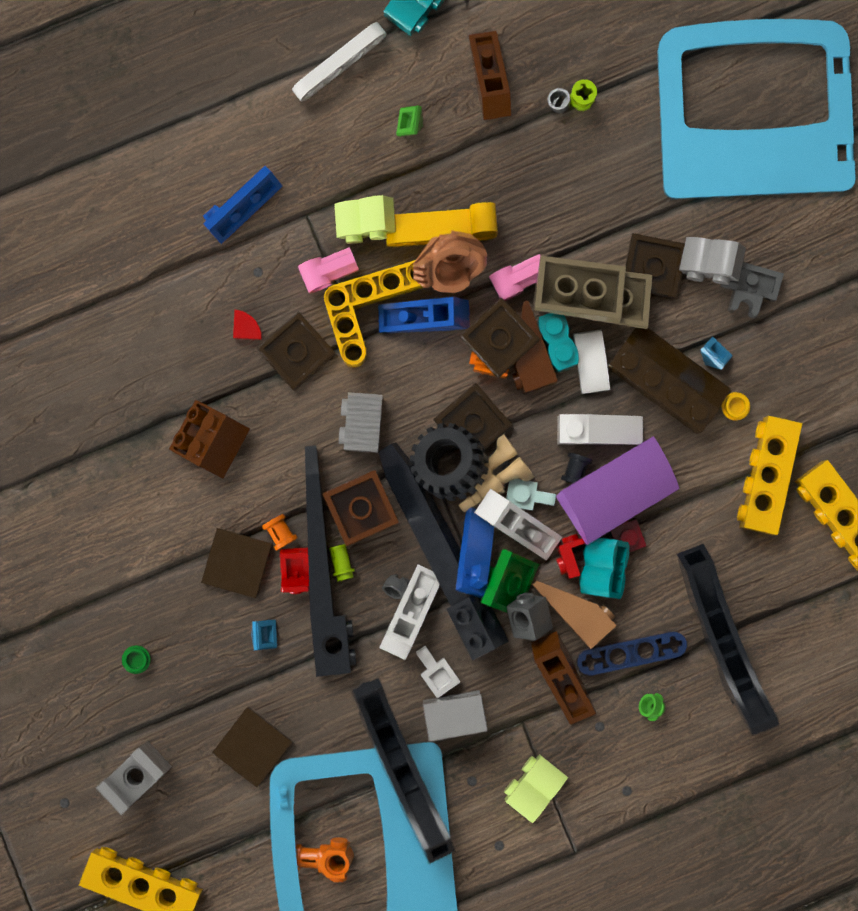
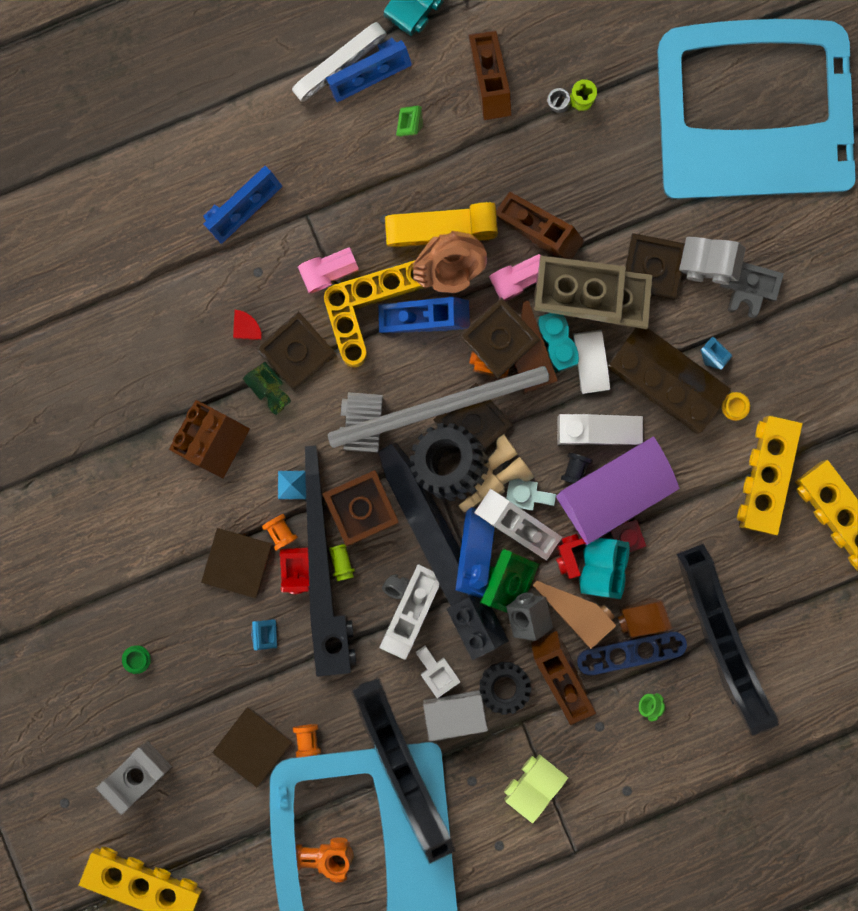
(266, 384): none -> clear green plate
(291, 485): none -> dark azure slope
(306, 740): none -> orange bush
(365, 218): yellowish green brick -> none
(388, 61): none -> blue hinge
(438, 406): none -> light grey axle
(522, 693): none -> black tyre
(540, 227): none -> reddish brown slope
(644, 618): none -> reddish brown slope

